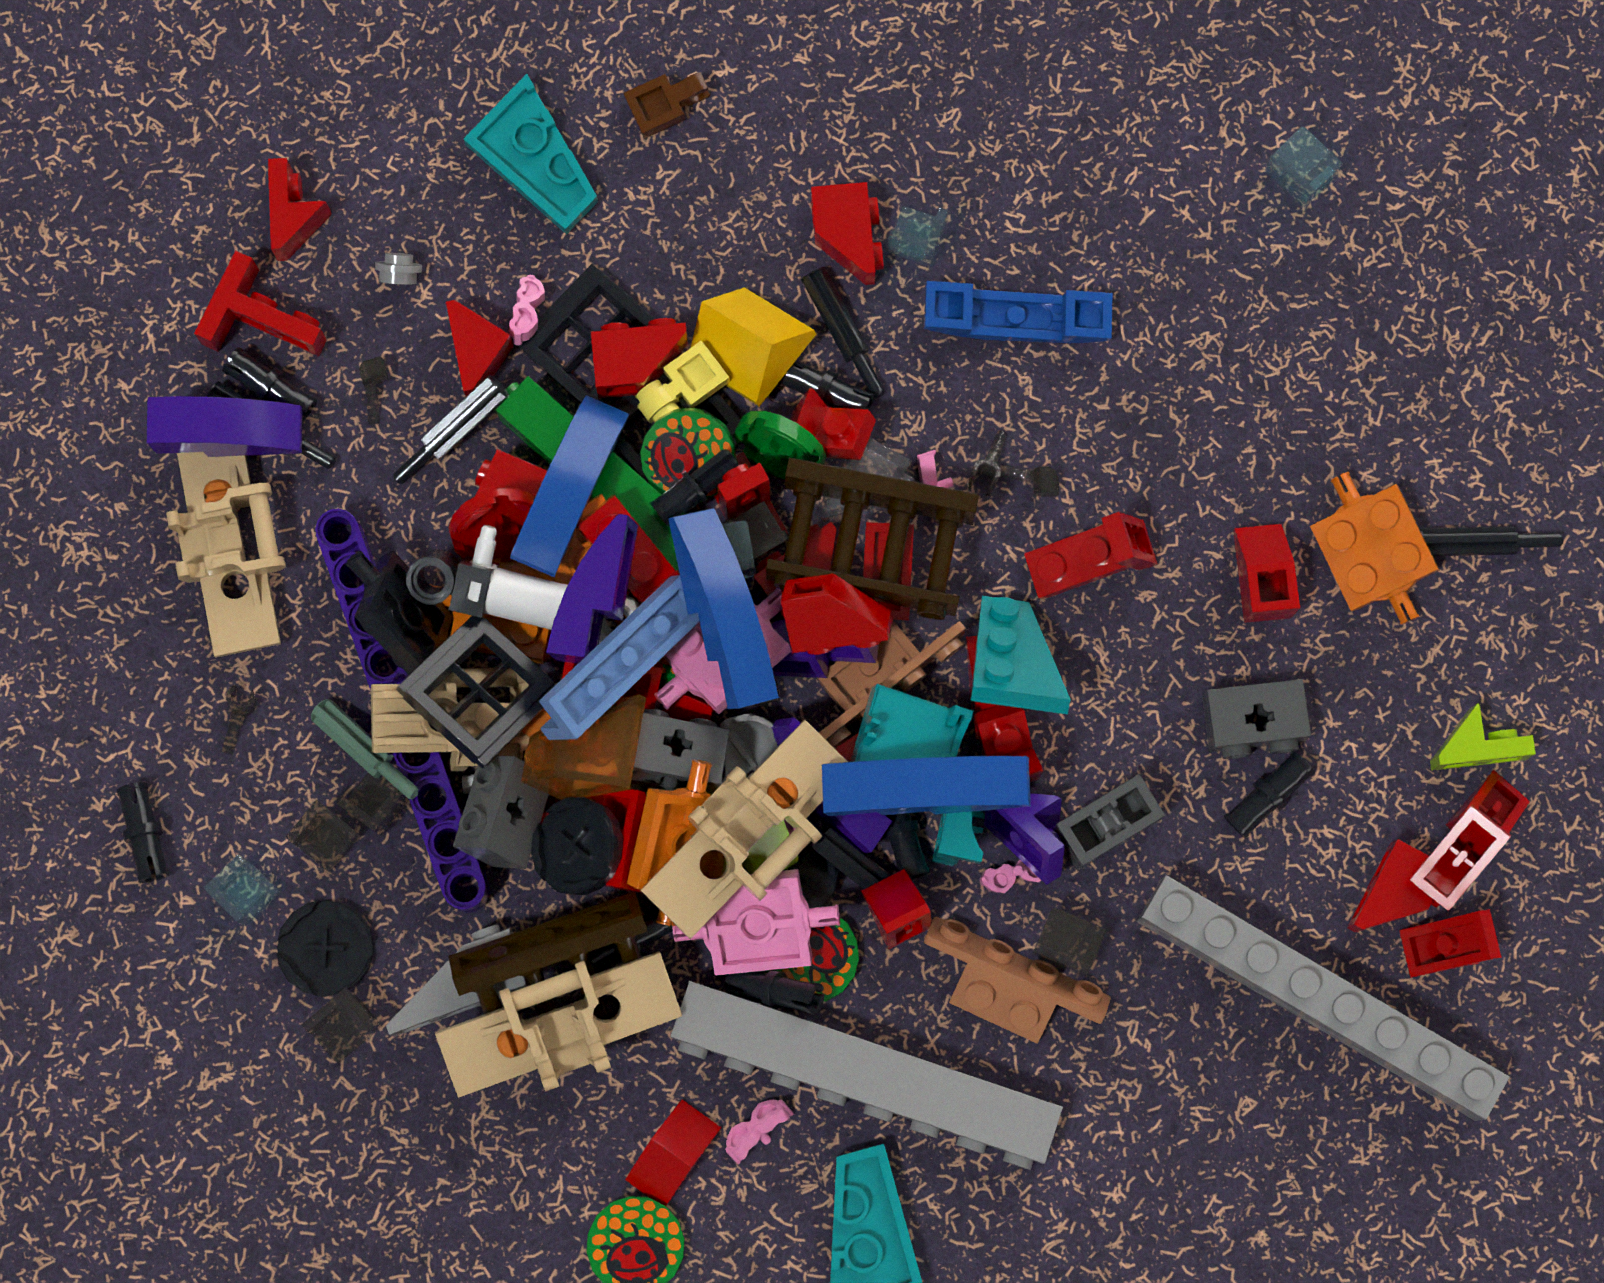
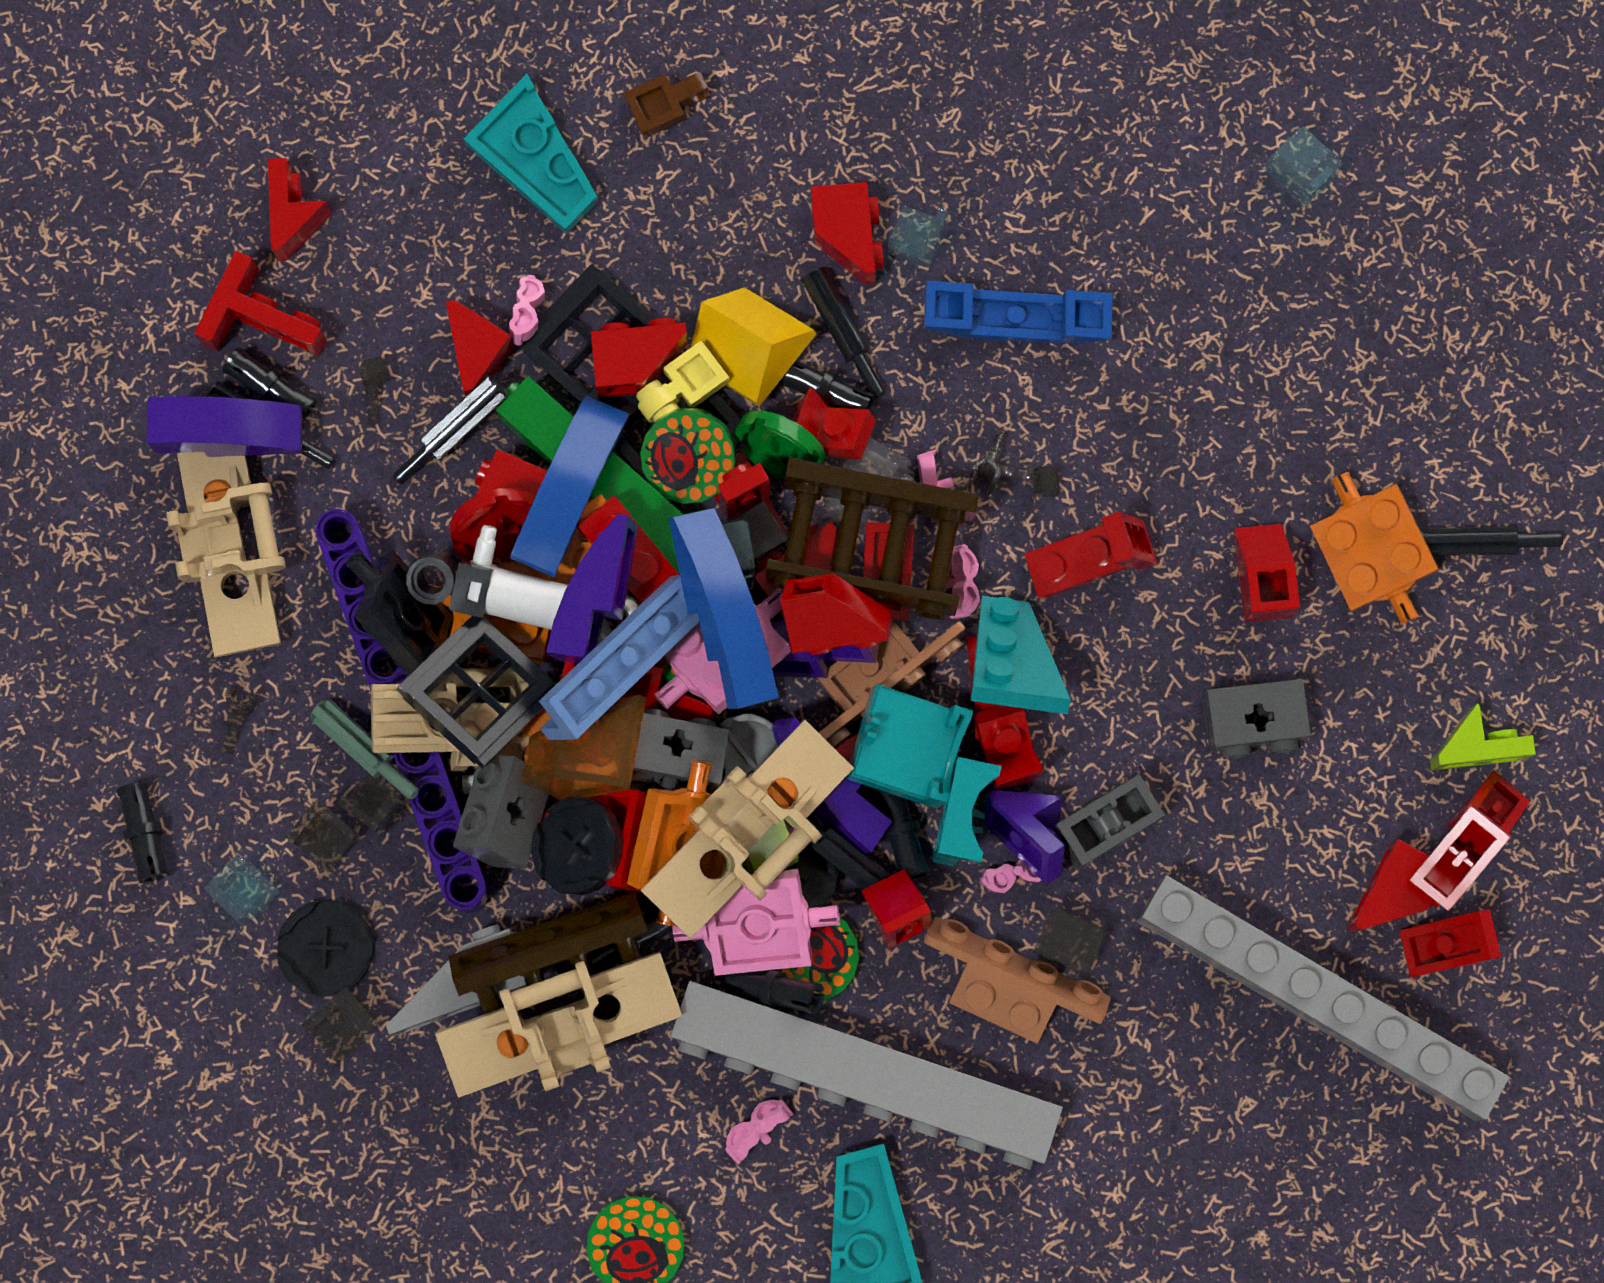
(398, 269): light grey plate -> none
(672, 1153): red slope -> none
(693, 487): black axle -> none
(926, 785): blue slope -> none
(964, 570): none -> bright pink piece
(1269, 794): black pin -> none

